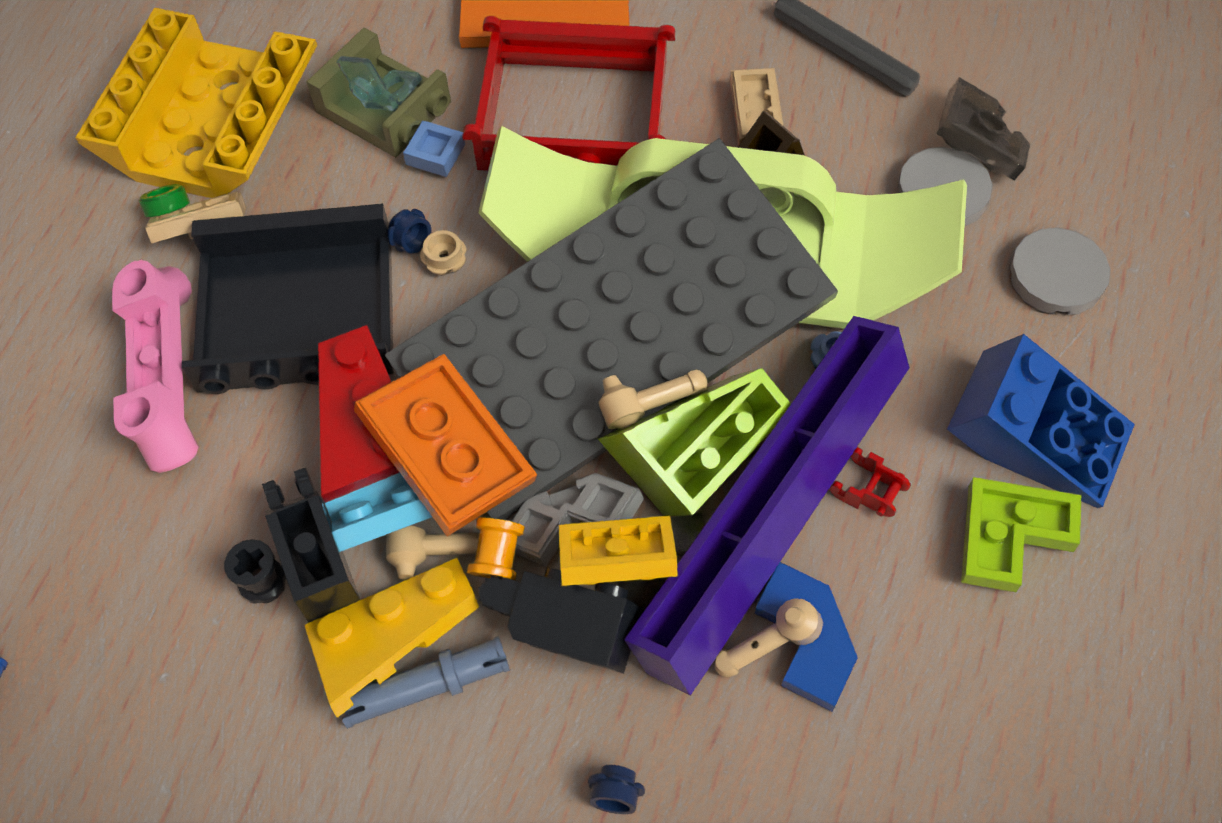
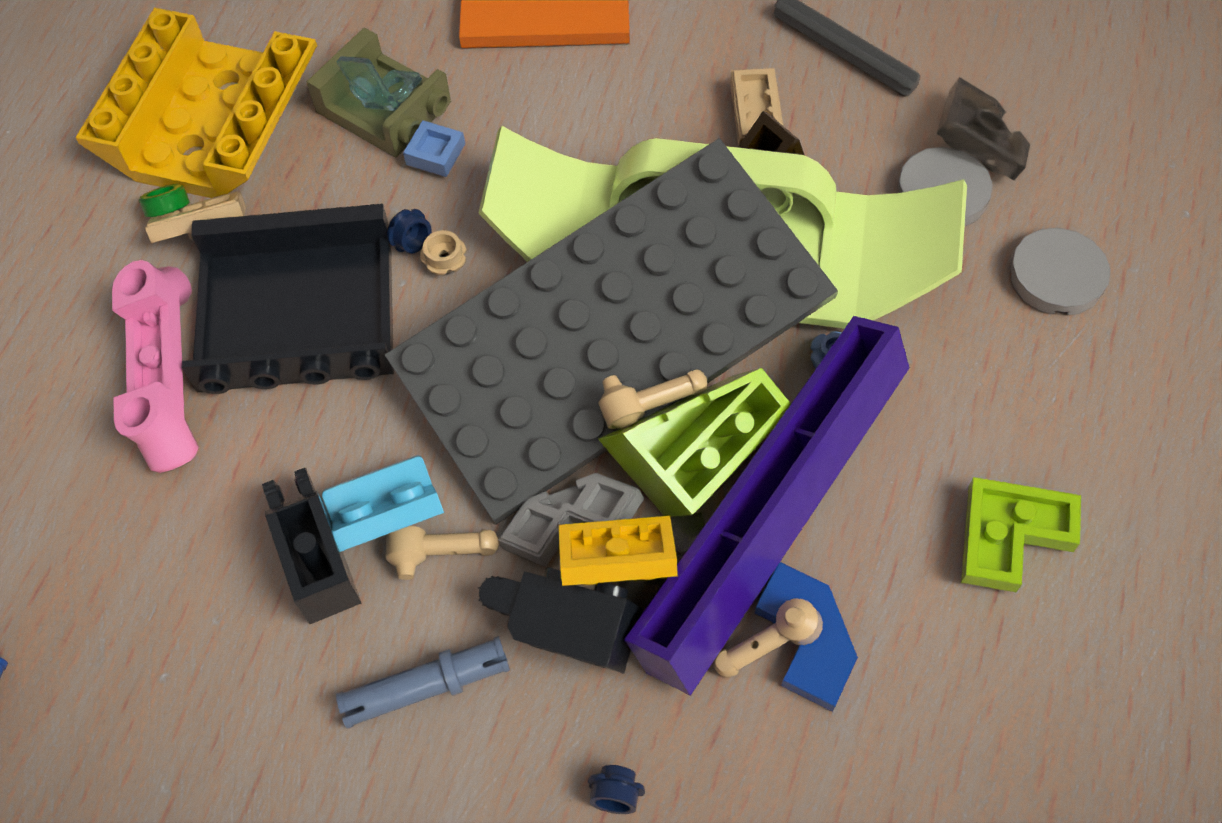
(245, 559): black bush -> none
(348, 452): red wing -> none
(376, 632): yellow wing -> none
(445, 443): orange tile -> none
(496, 548): light orange bush -> none
(568, 46): red window -> none
(855, 497): red piece -> none
(1041, 421): blue slope -> none

